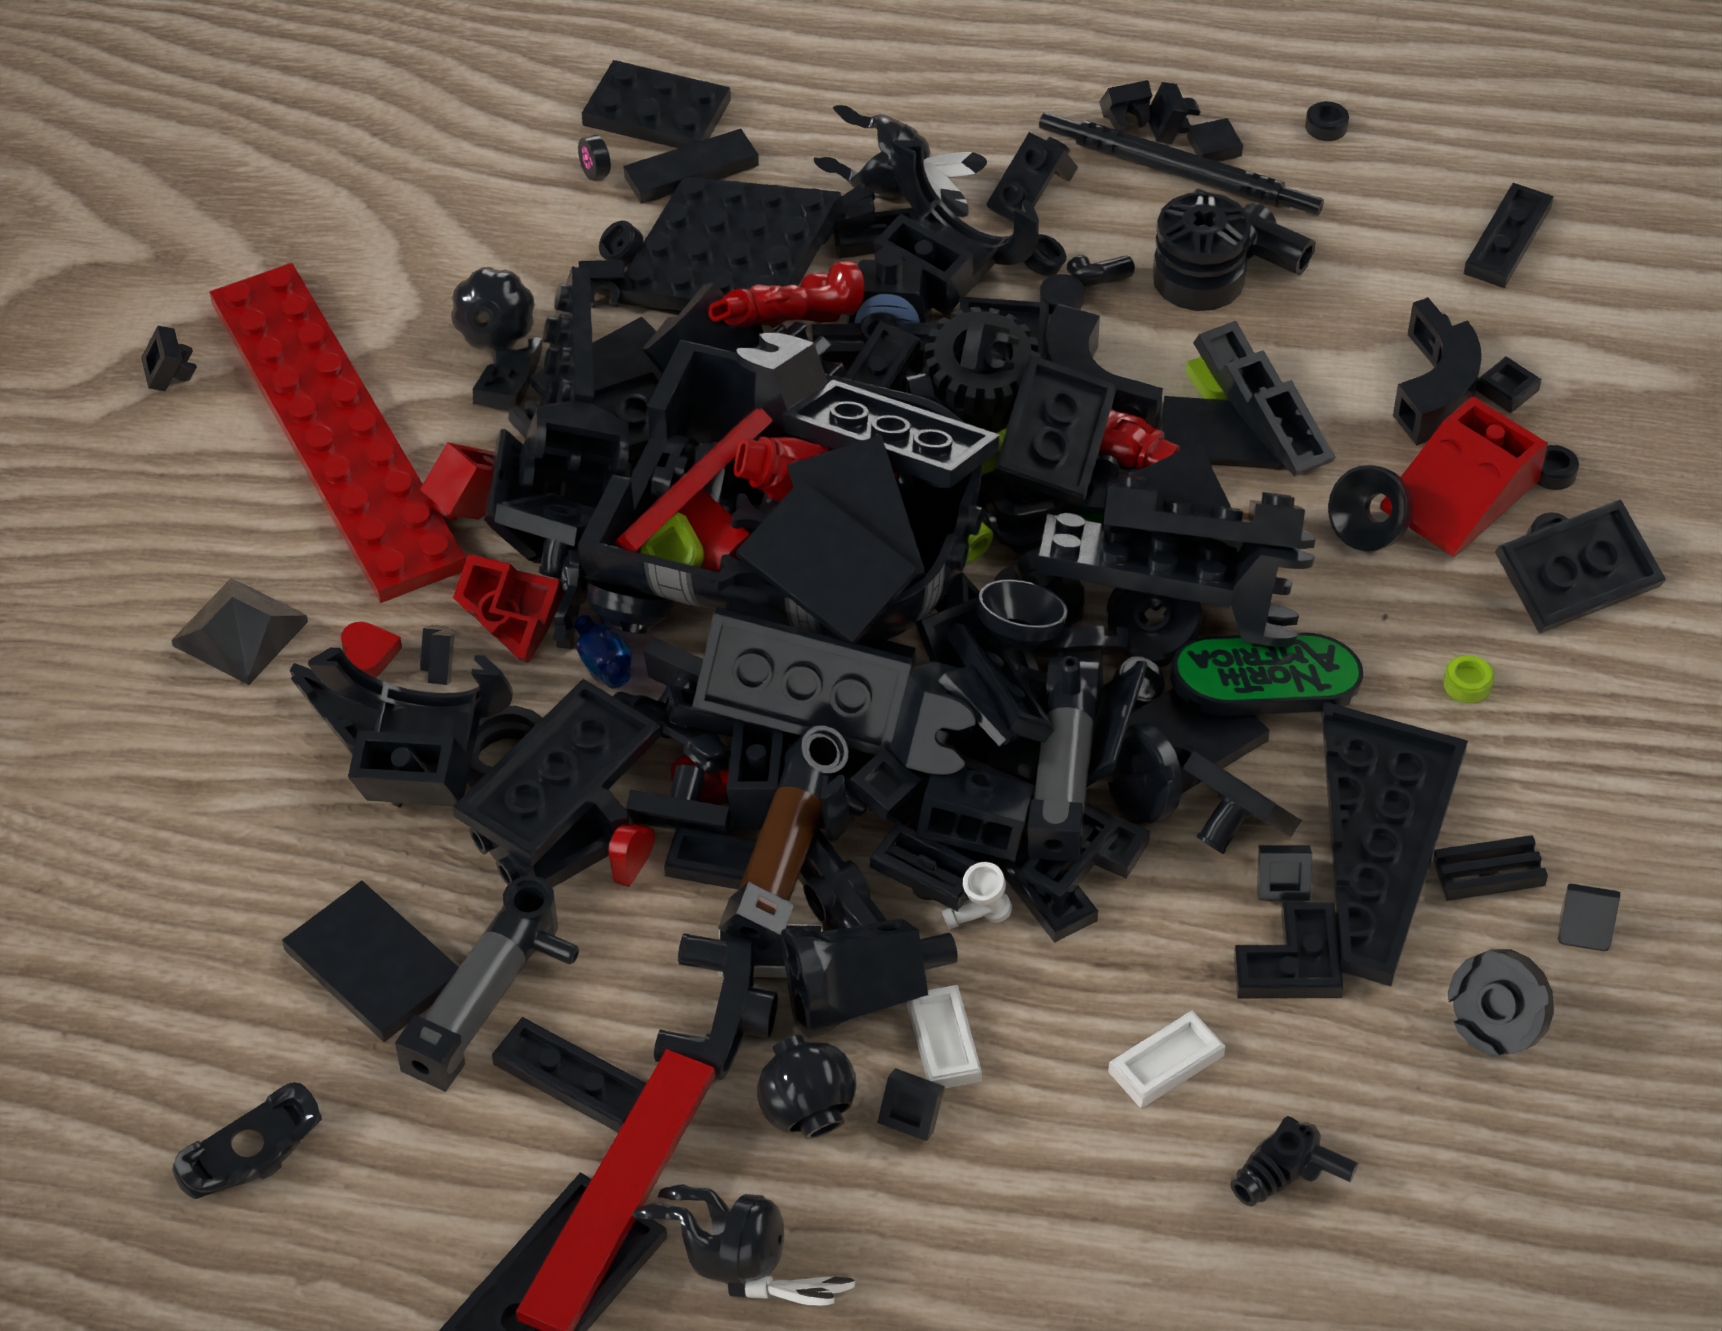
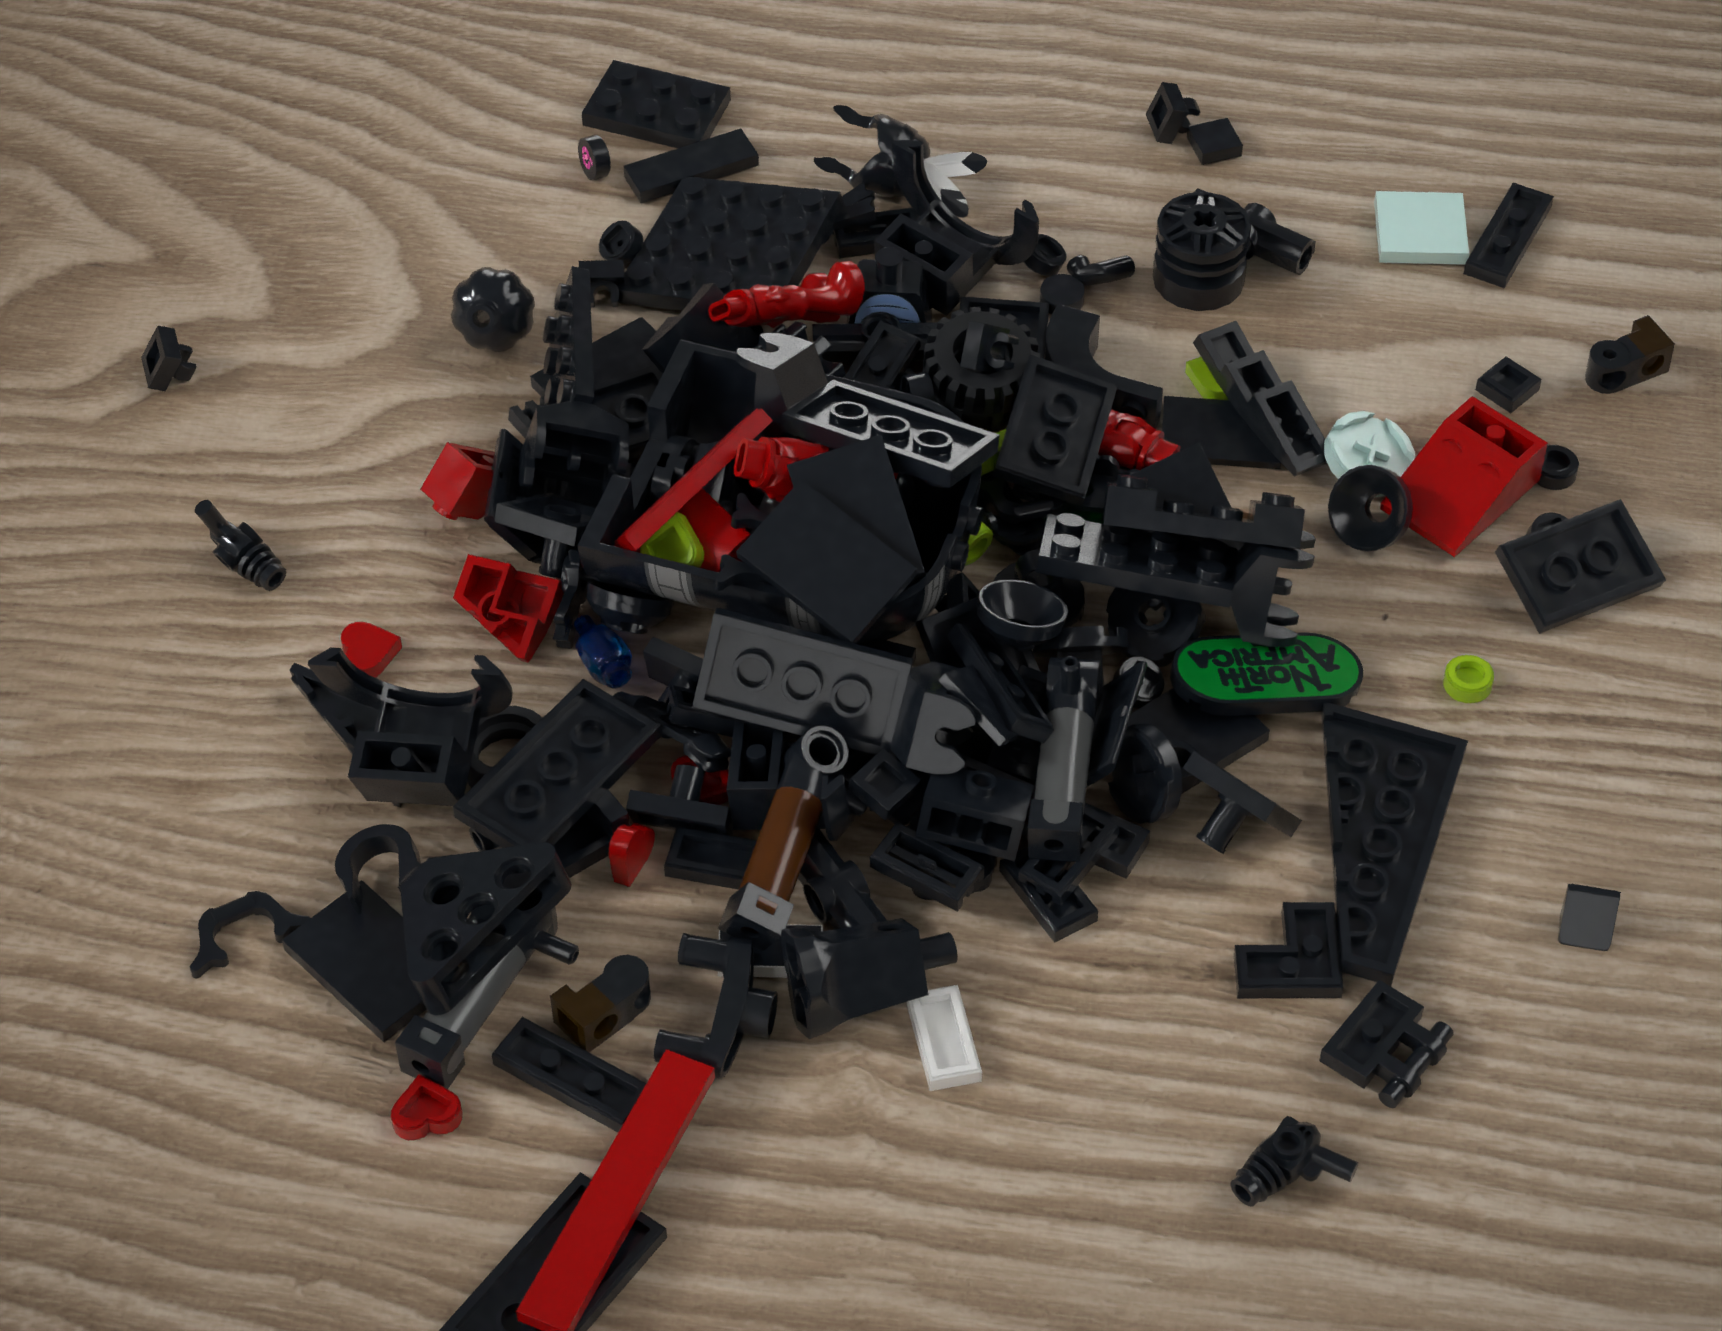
(214, 919): none -> black helmet
(239, 631): black slope -> none
(241, 549): none -> black piece
(281, 1122): black piece -> none
(338, 433): red plate -> none
(425, 1109): none -> red tile
(437, 653): black slope -> none
(442, 895): none -> black piece
(508, 377): black slope -> none
(604, 1003): none -> leg
(742, 1247): black hair -> none
(806, 1087): black plant -> none
(910, 1104): black tile -> none
(985, 889): white piece -> none
(1030, 174): black bracket -> none
(1124, 99): black tile -> none
(1166, 1059): white tile -> none
(1181, 163): black axle -> none
(1284, 872): black tile -> none
(1327, 121): black tile -> none
(1366, 440): none -> light aqua tile
(1372, 1035): none -> black plate
(1421, 227): none -> light aqua tile
(1456, 360): black arch -> none
(1487, 861): black tile -> none
(1501, 1002): black tile -> none
(1629, 359): none -> leg

